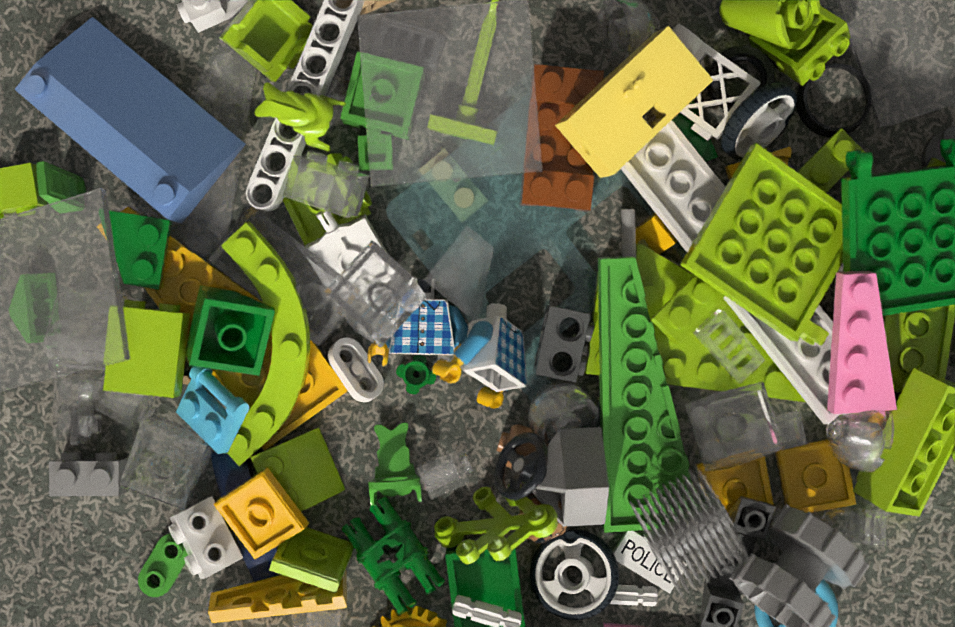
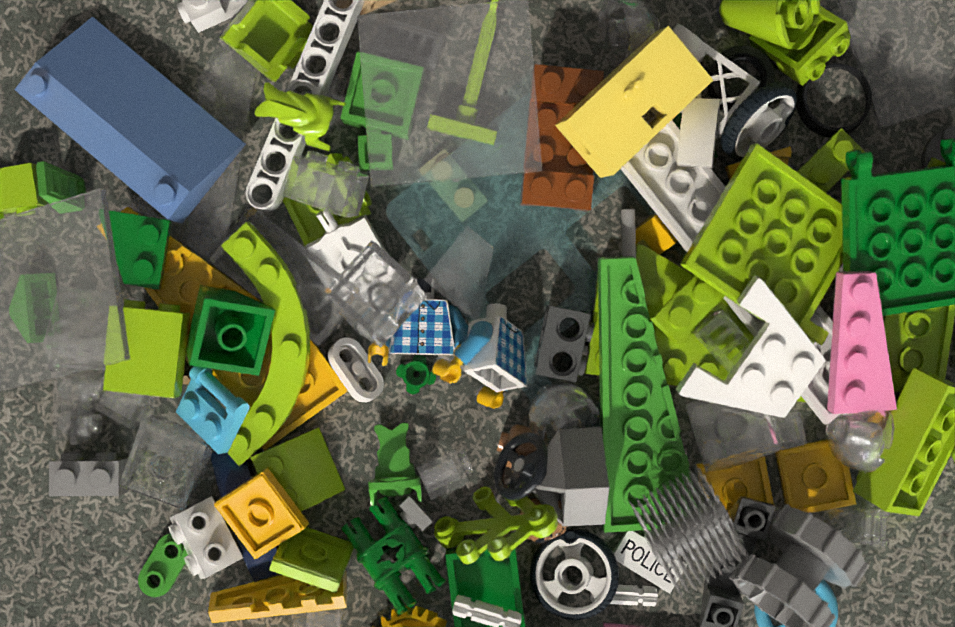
(415, 513): none -> light grey plate
(698, 133): none -> white slope
(771, 369): none -> white wing

